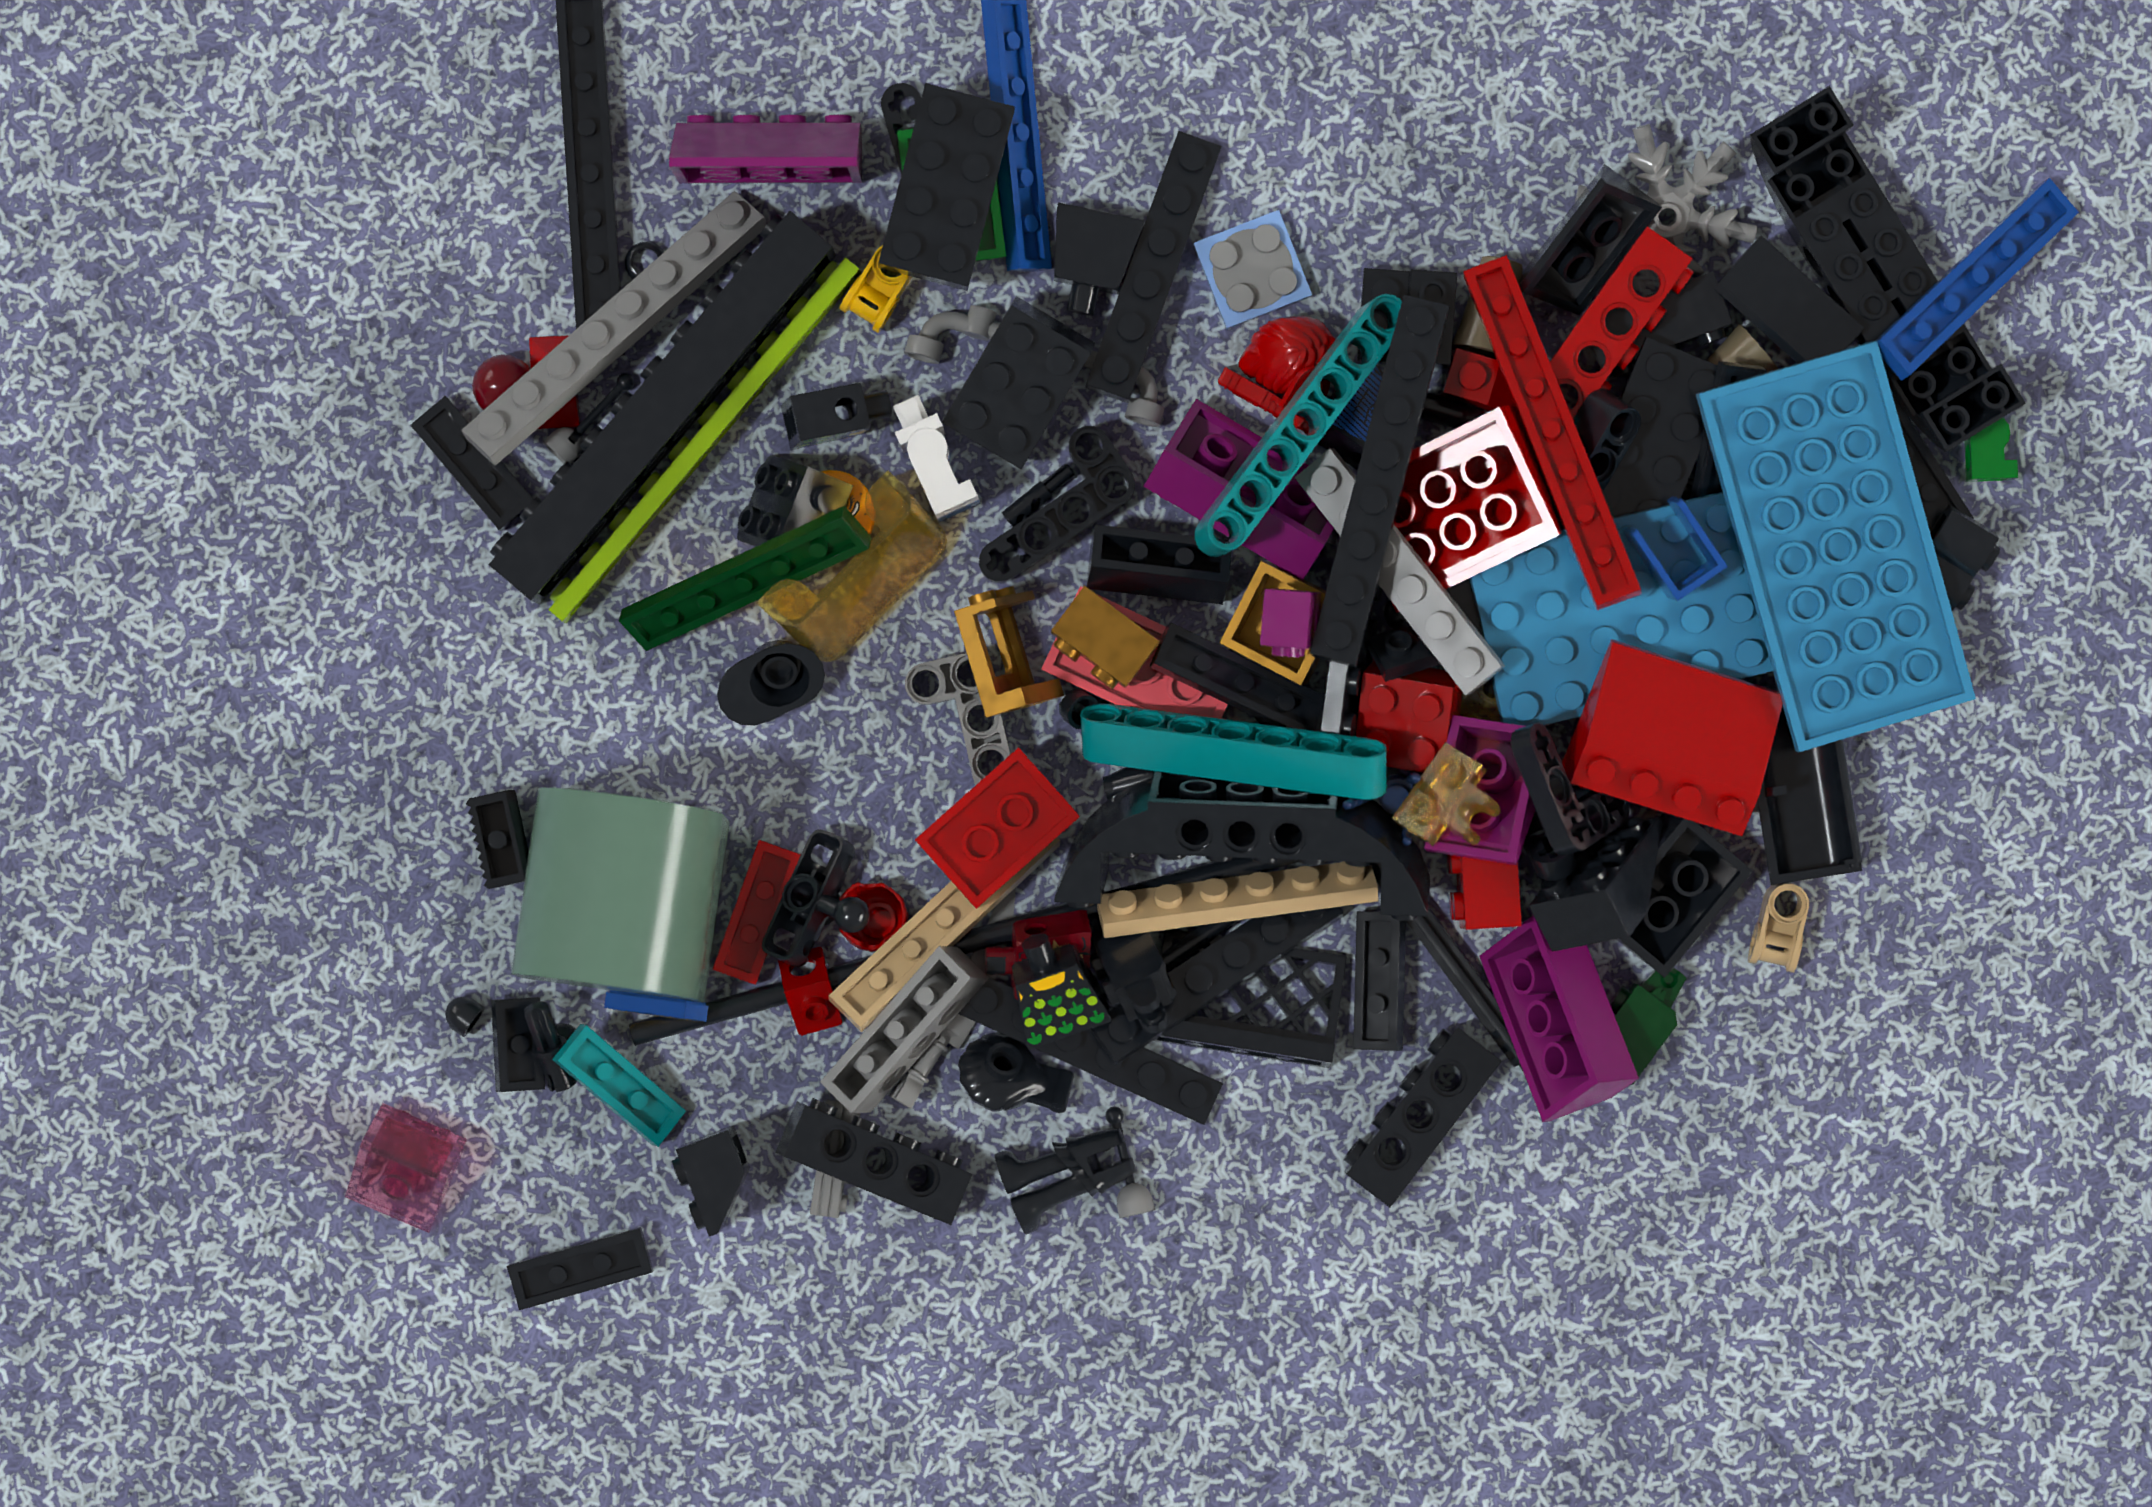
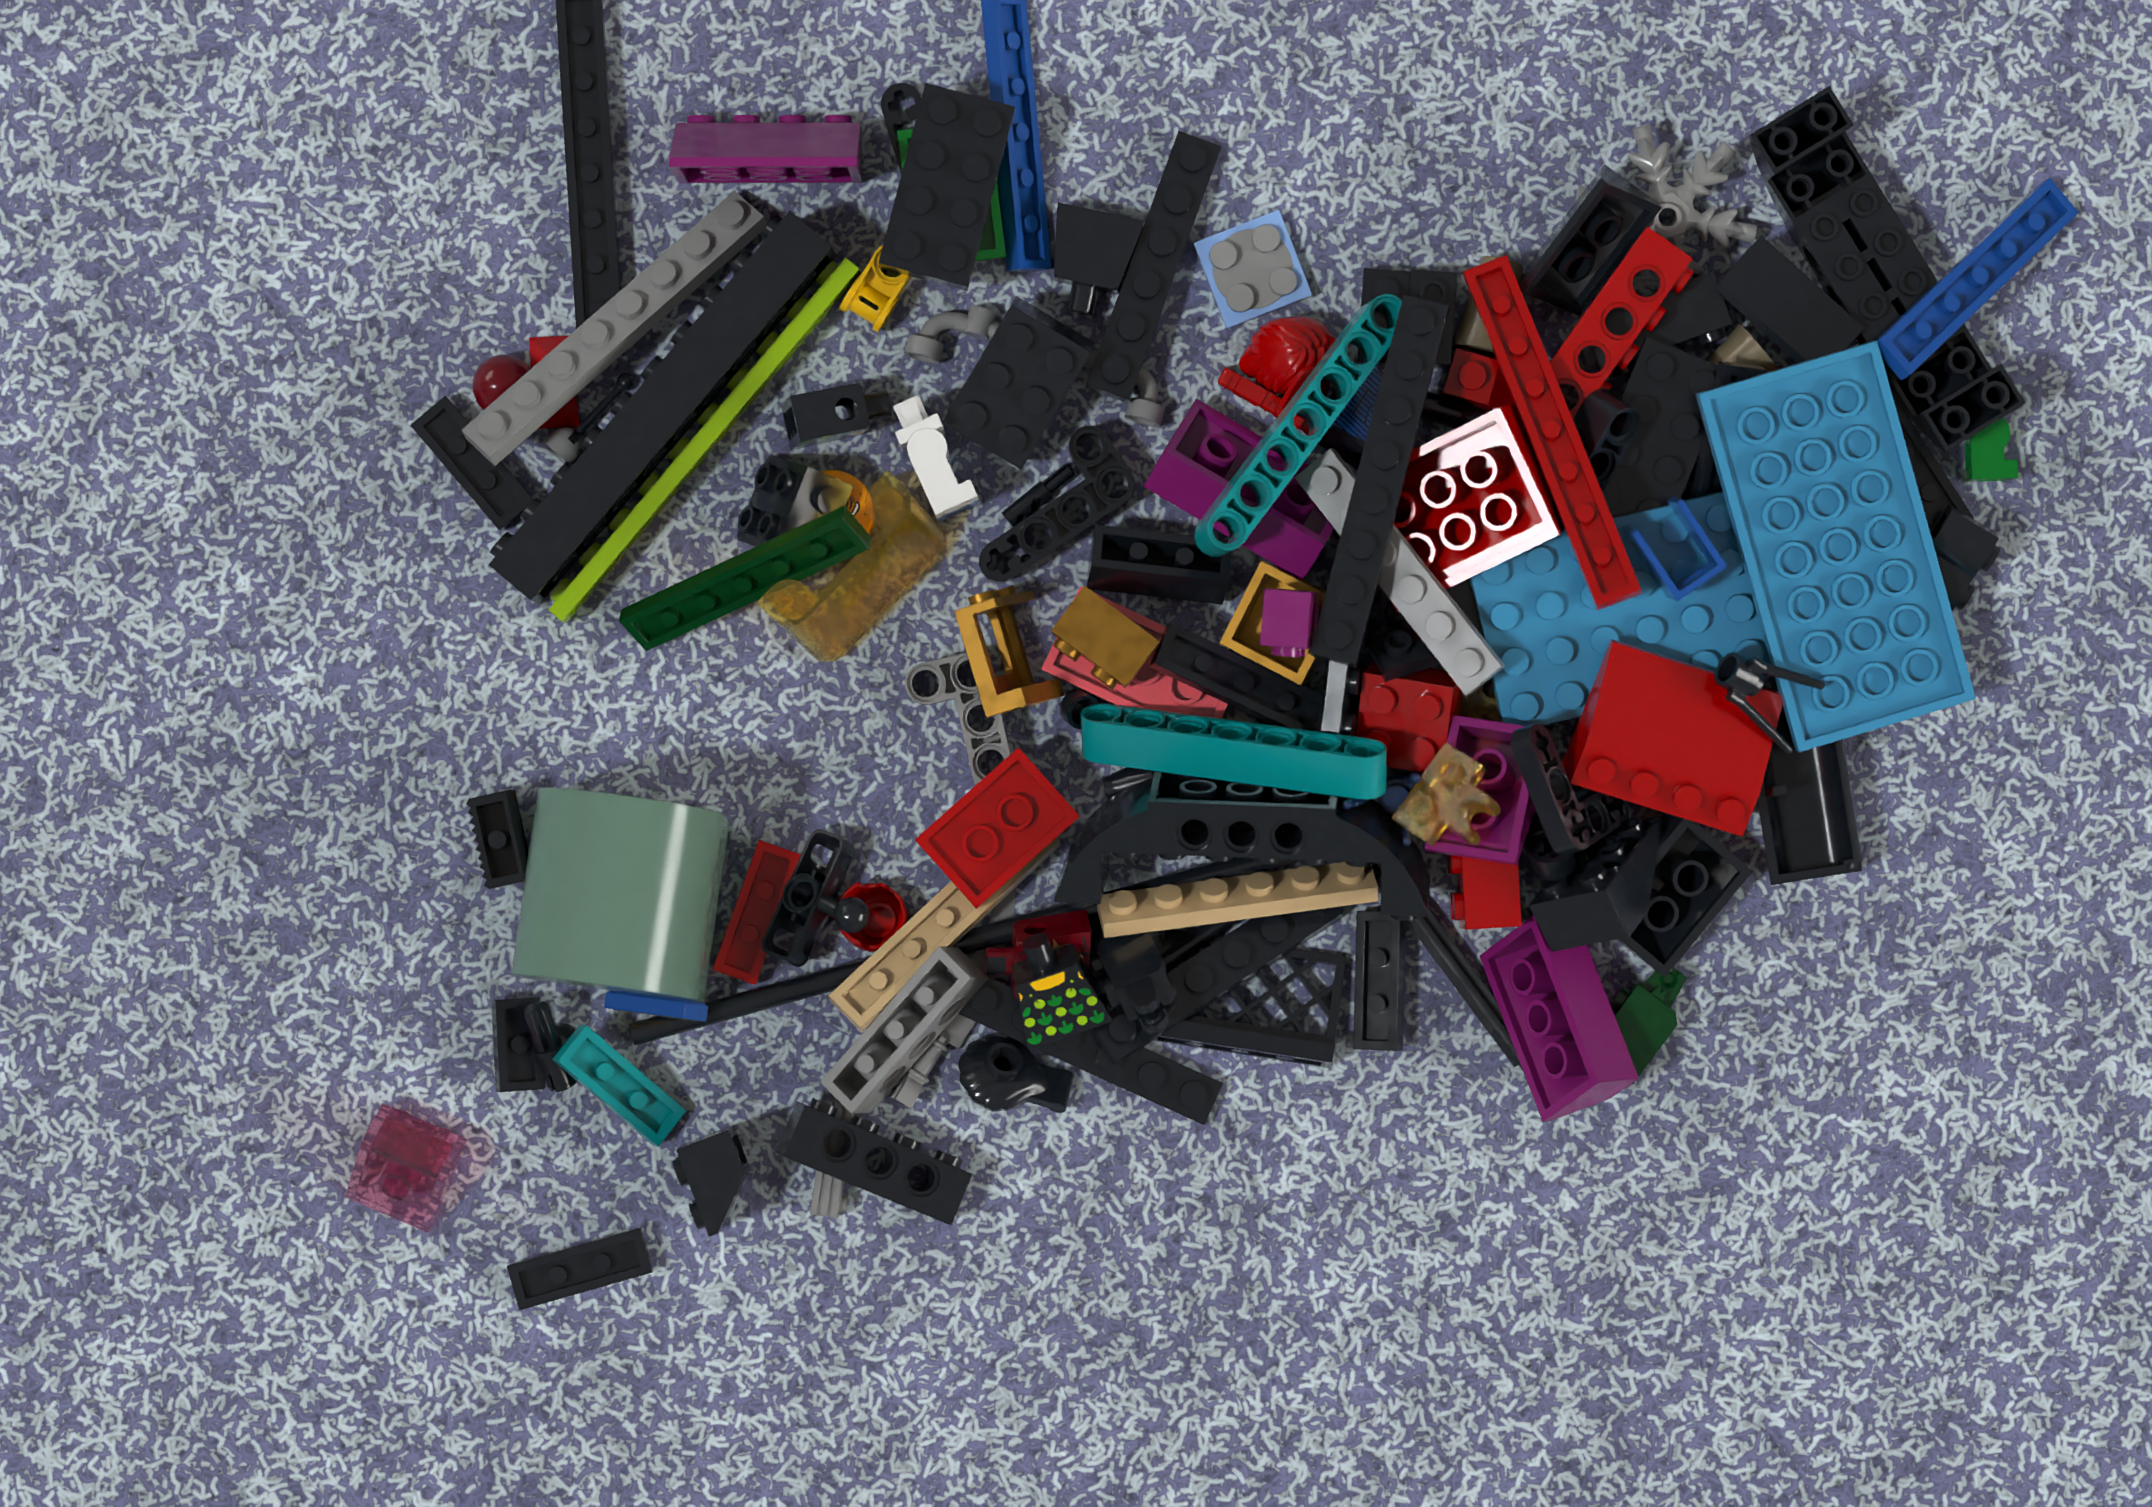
(463, 1014): black hinge -> none
(634, 250): black piece -> none
(770, 683): black piece -> none
(810, 996): red bracket -> none
(1077, 1156): black piece -> none
(1133, 1197): light grey hinge -> none
(1389, 1180): black brick -> none
(1745, 678): none -> black plant
(1779, 930): tan piece -> none

